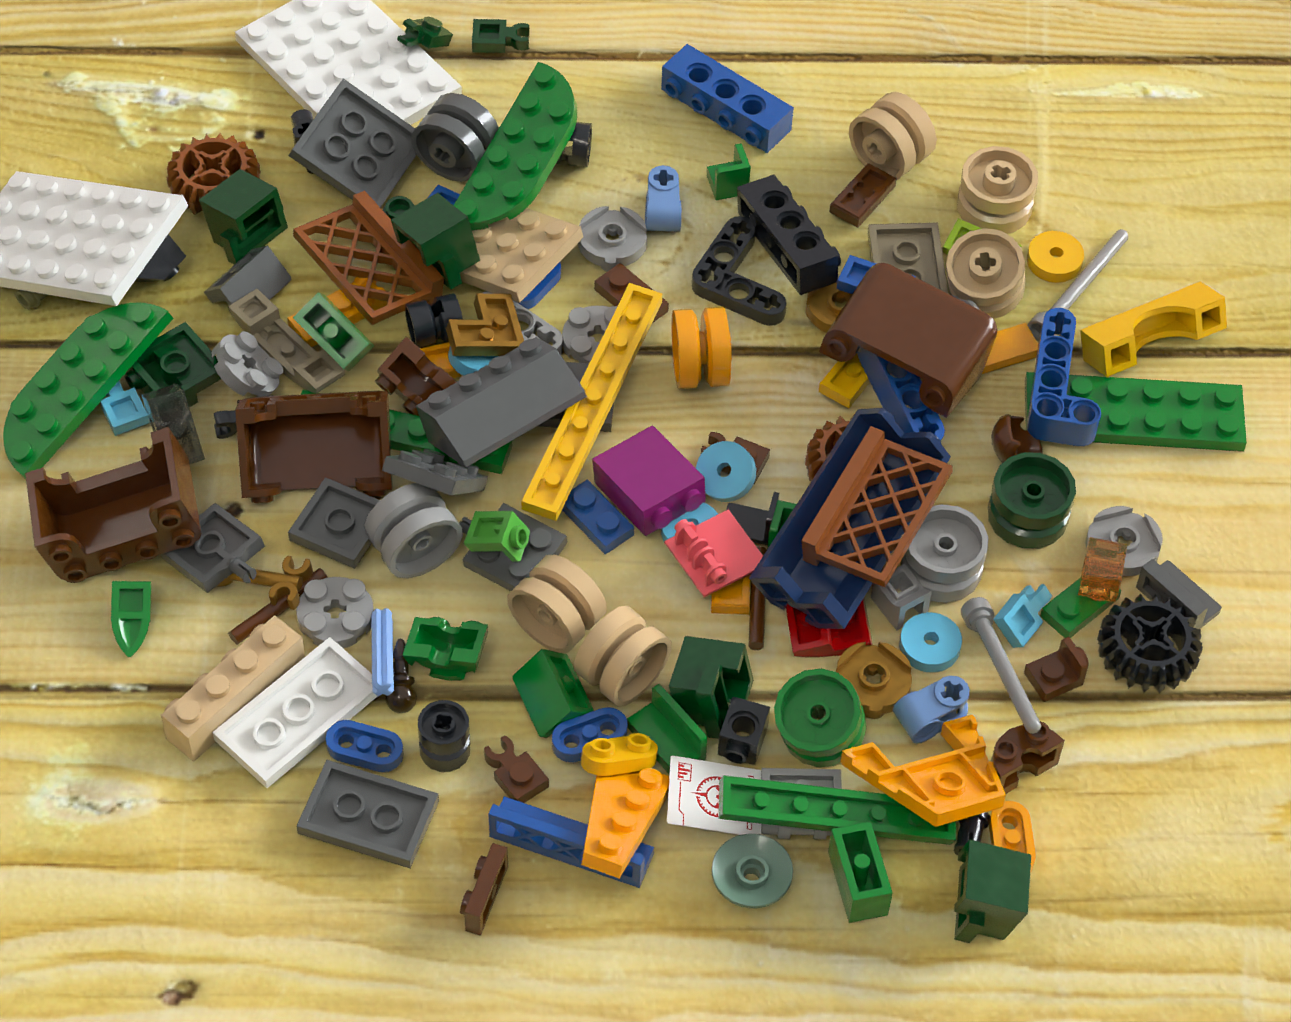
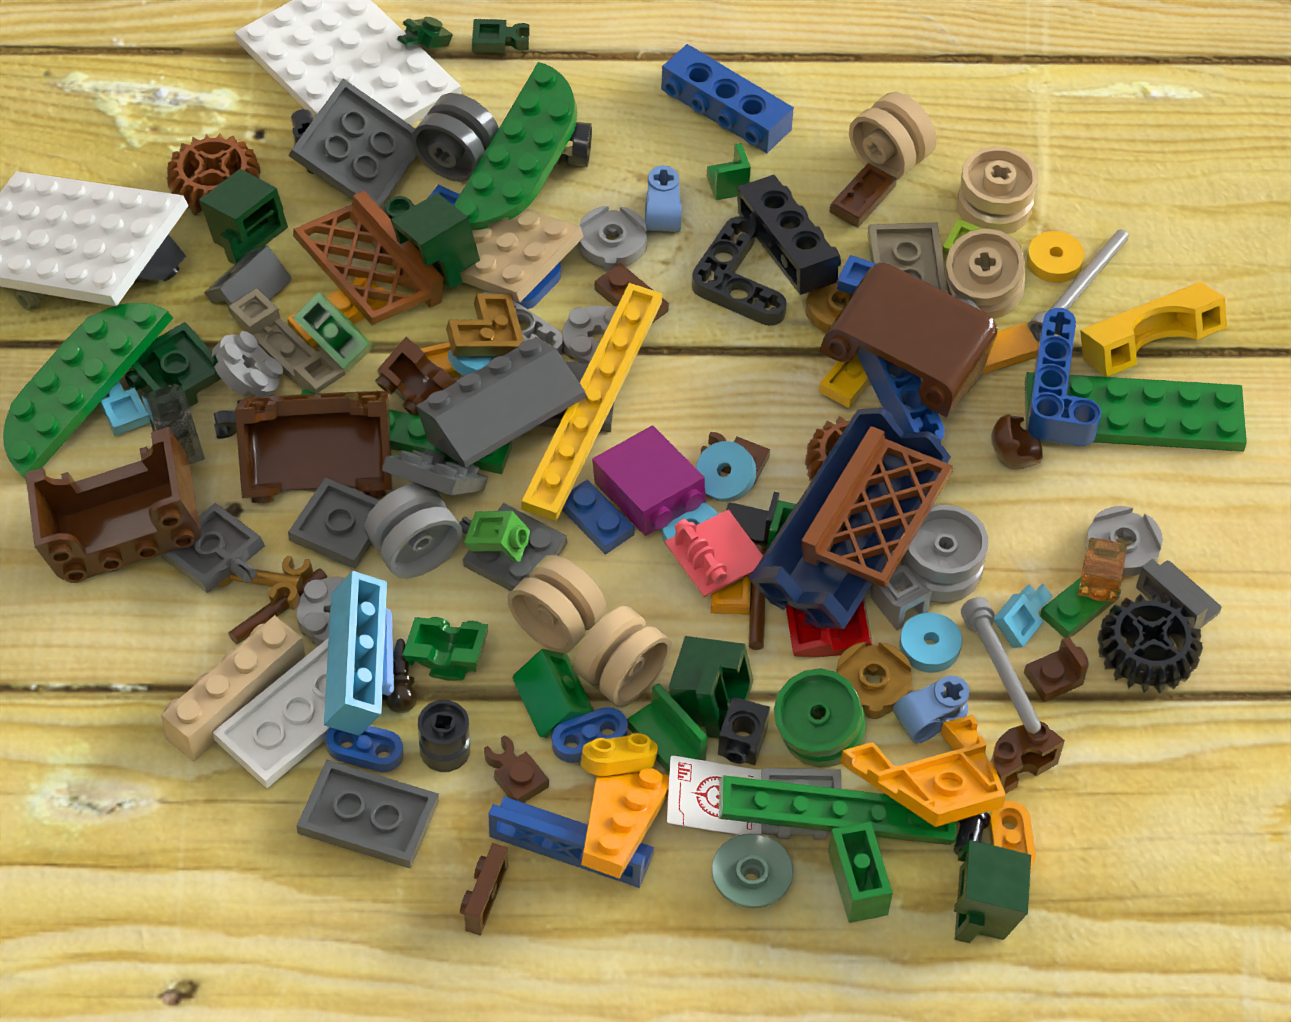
(130, 613): green plate -> none
(355, 653): none -> medium azure brick
(429, 321): black wheel -> none
(705, 347): light orange wheel -> none
(1031, 500): dark green wheel -> none

